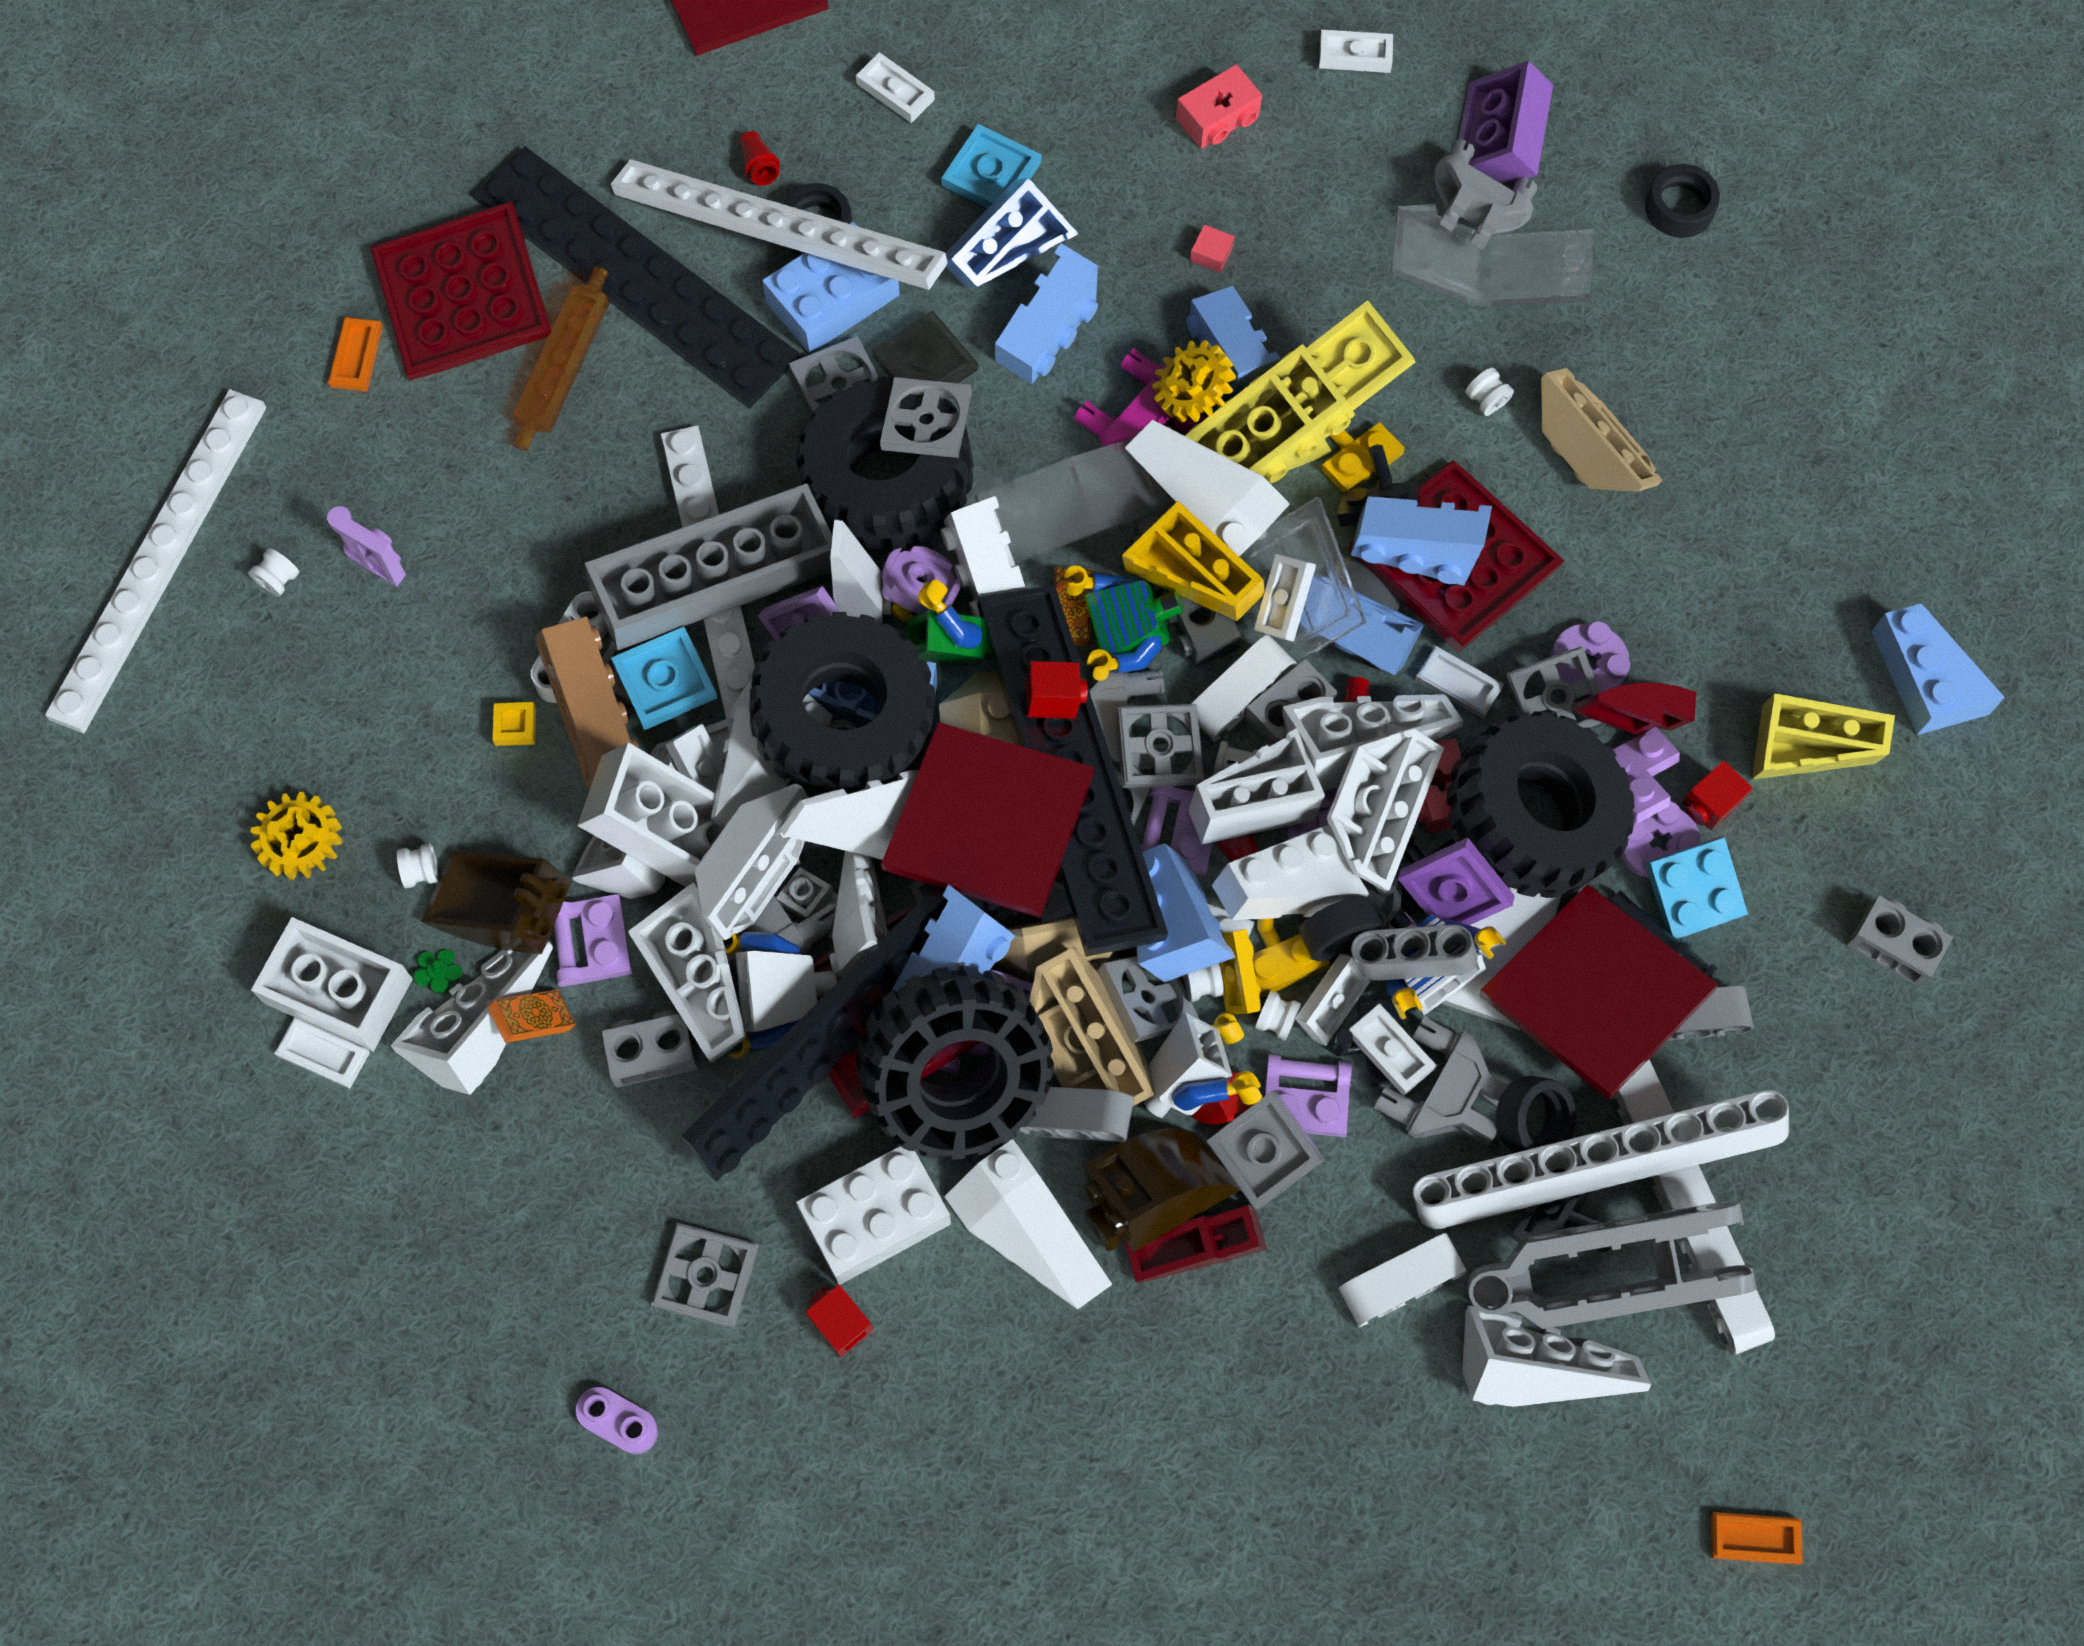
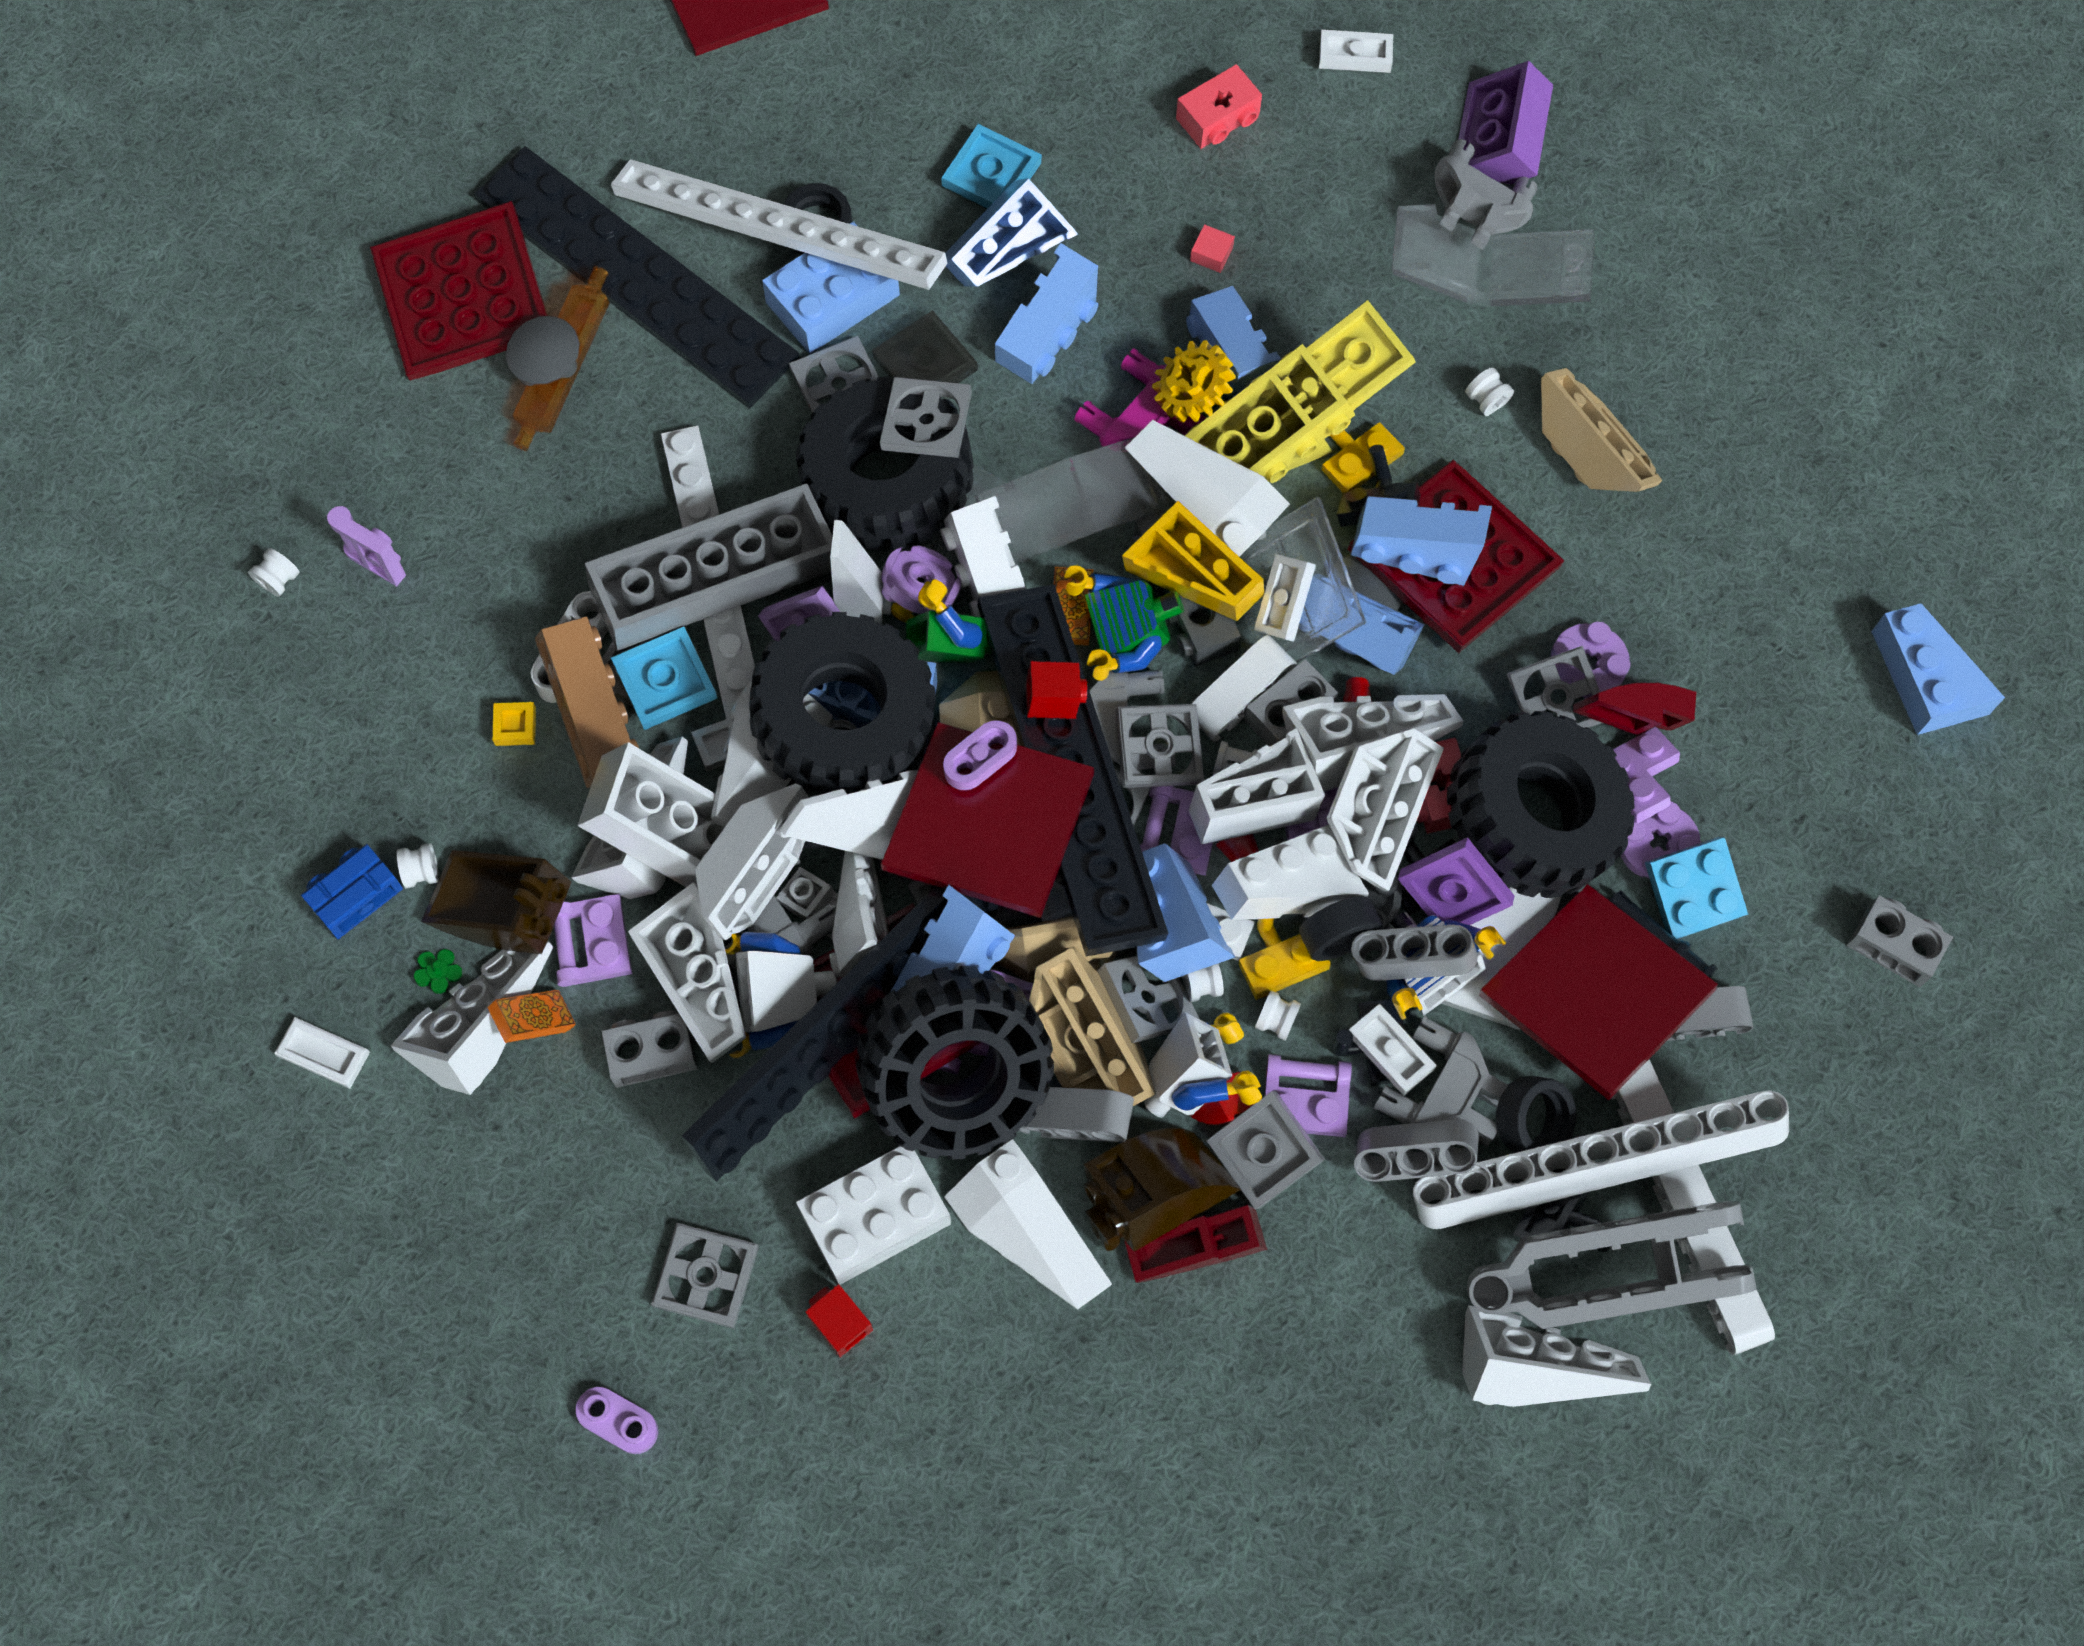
(155, 562): white plate -> none
(307, 848): yellow gear -> none
(332, 984): white brick -> none
(351, 890): none -> blue brick
(355, 354): orange tile -> none
(543, 351): none -> dark grey dish
(697, 757): white plate -> none
(759, 161): red cone -> none
(895, 87): white plate -> none
(977, 755): none -> lavender plate
(1238, 975): yellow plate -> none
(1332, 1000): white plate -> none
(1400, 1162): none -> light grey beam
(1402, 1278): white beam -> none
(1459, 682): white tile -> none
(1675, 223): black tyre -> none
(1716, 796): red brick -> none
(1756, 1538): orange tile -> none
(1817, 736): light yellow wedge -> none

